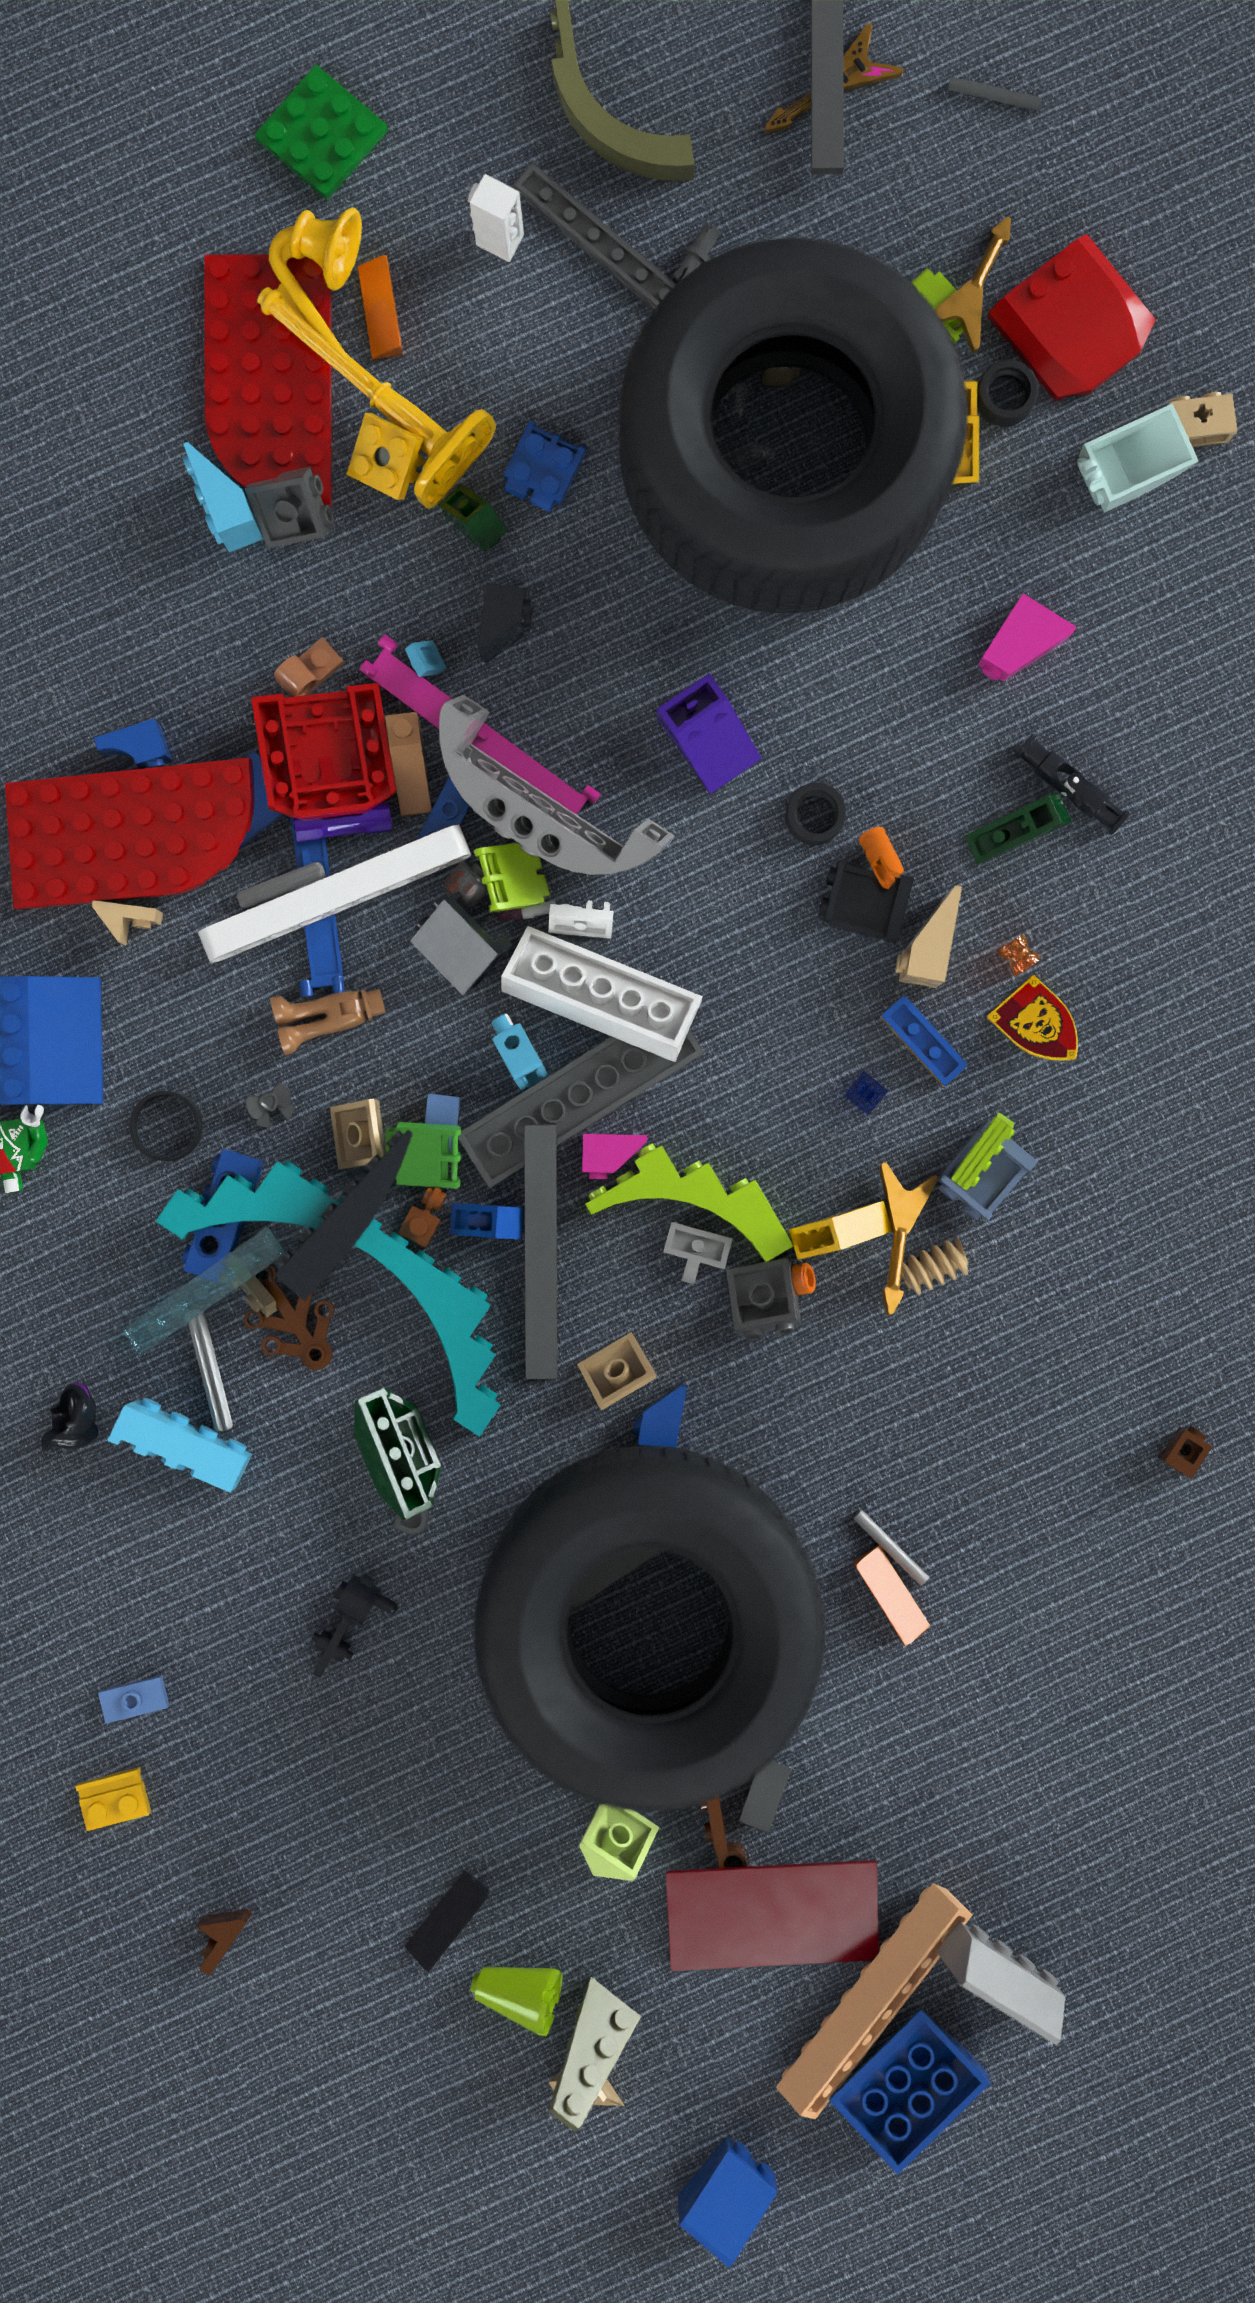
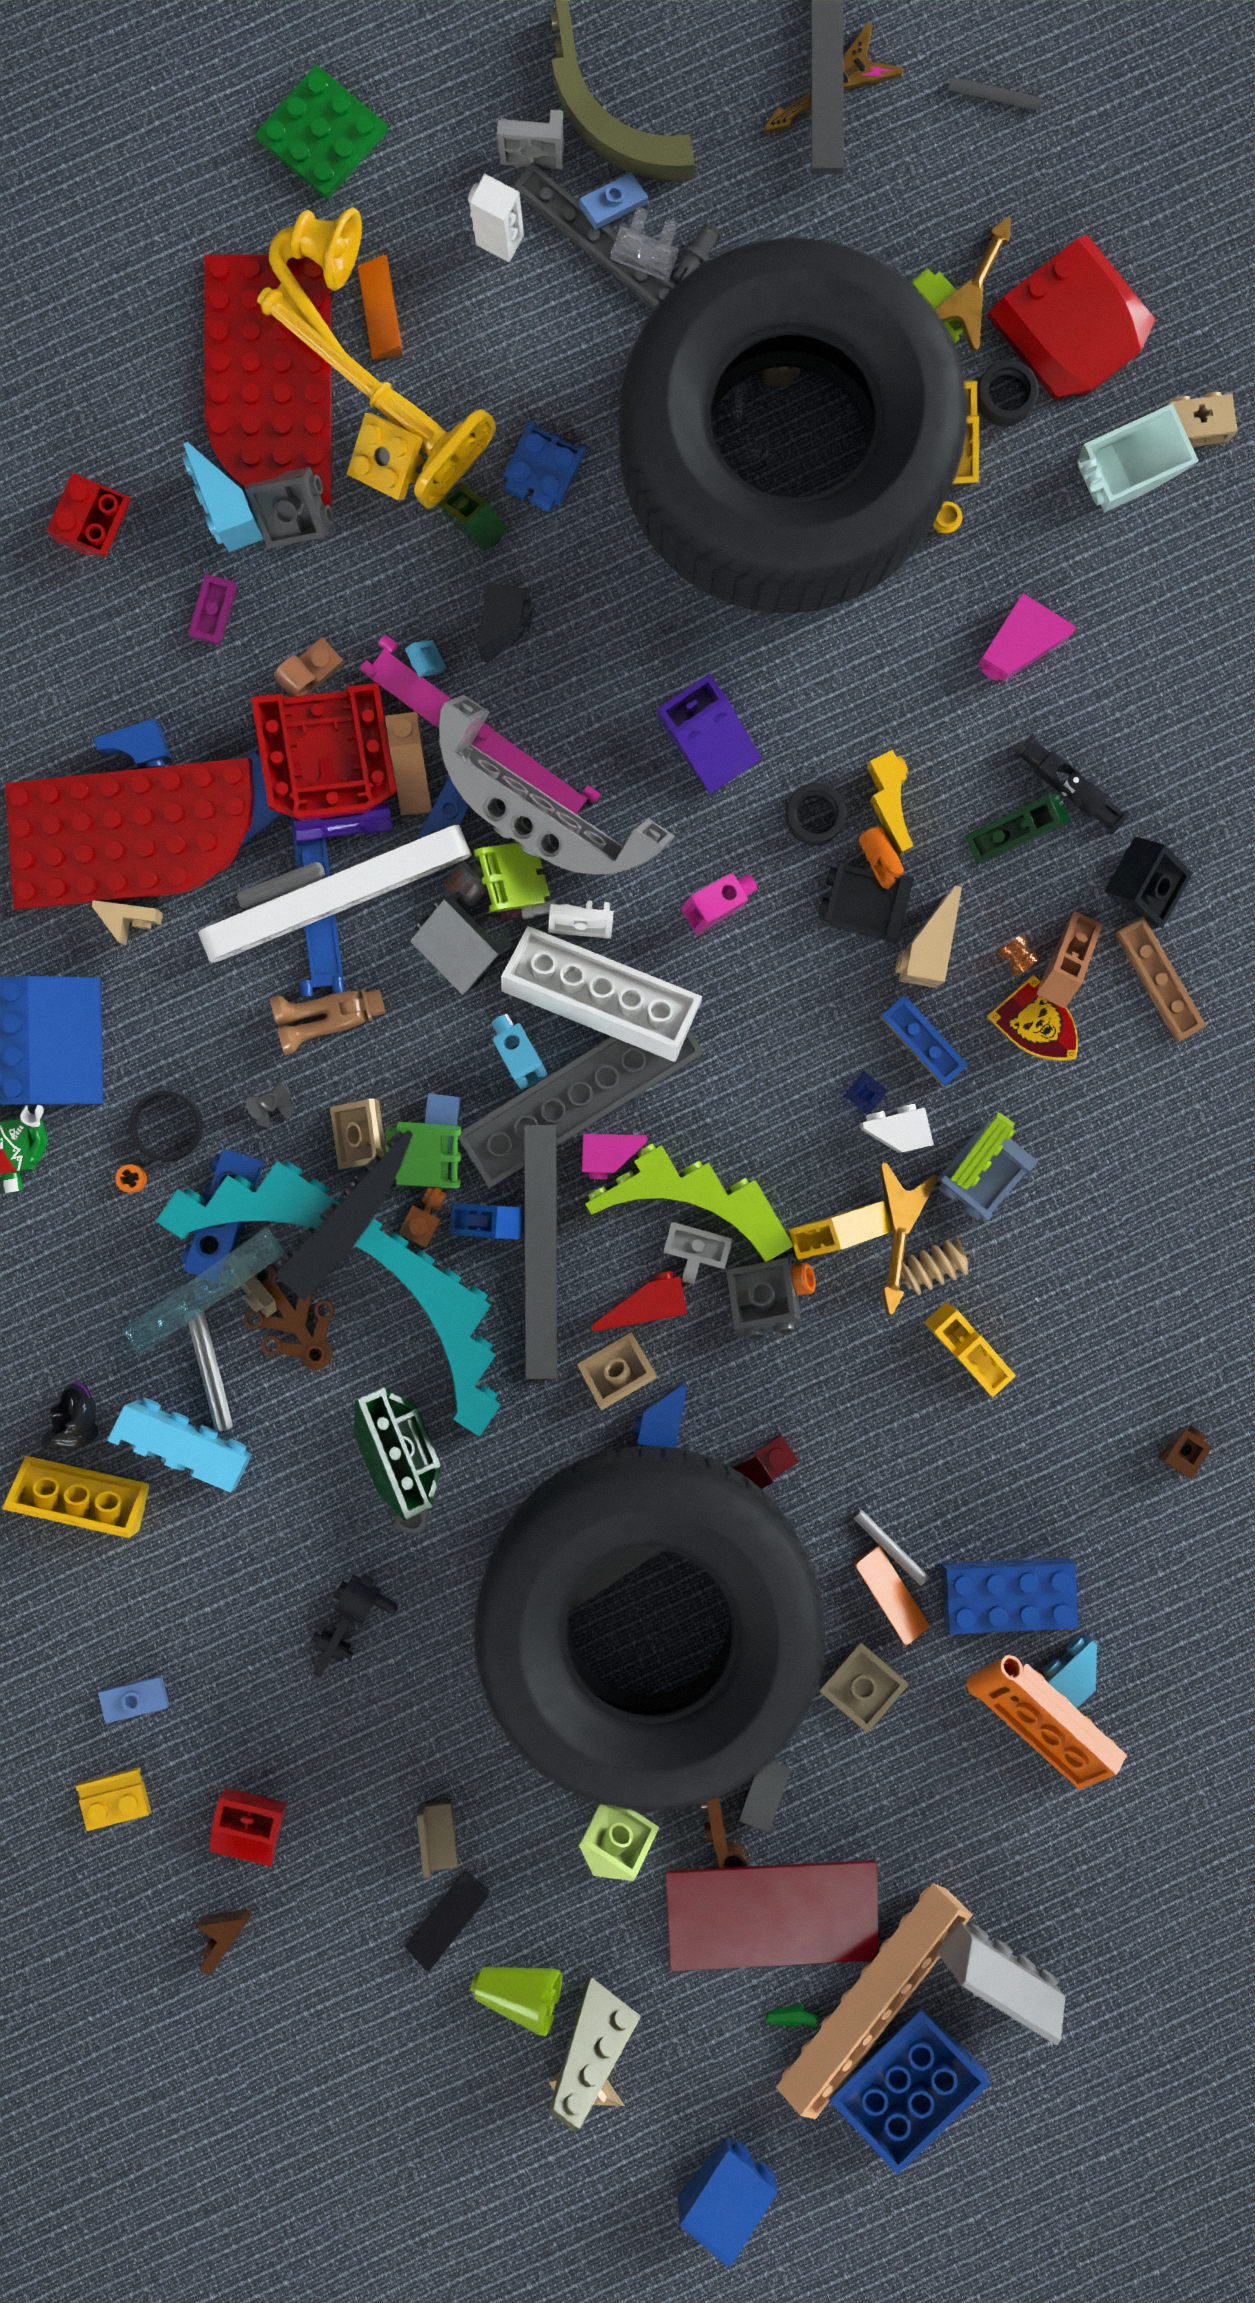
(78, 1497): none -> yellow slope
(88, 516): none -> red slope
(128, 1187): none -> orange bush
(212, 609): none -> magenta plate
(247, 1826): none -> red slope
(437, 1836): none -> dark tan panel
(531, 142): none -> light grey piece
(613, 201): none -> medium blue plate
(644, 252): none -> clear plate
(650, 1302): none -> red slope
(710, 907): none -> dark pink torso
(767, 1462): none -> dark red slope
(791, 2016): none -> green bar
(863, 1686): none -> dark tan plate
(888, 775): none -> yellow slope
(901, 1131): none -> white slope
(948, 518): none -> yellow plate
(969, 1348): none -> yellow slope
(1009, 1595): none -> blue brick
(1047, 1721): none -> orange hinge
(1070, 960): none -> nougat slope
(1075, 1671): none -> medium azure slope
(1149, 881): none -> black slope
(1160, 979): none -> medium nougat tile

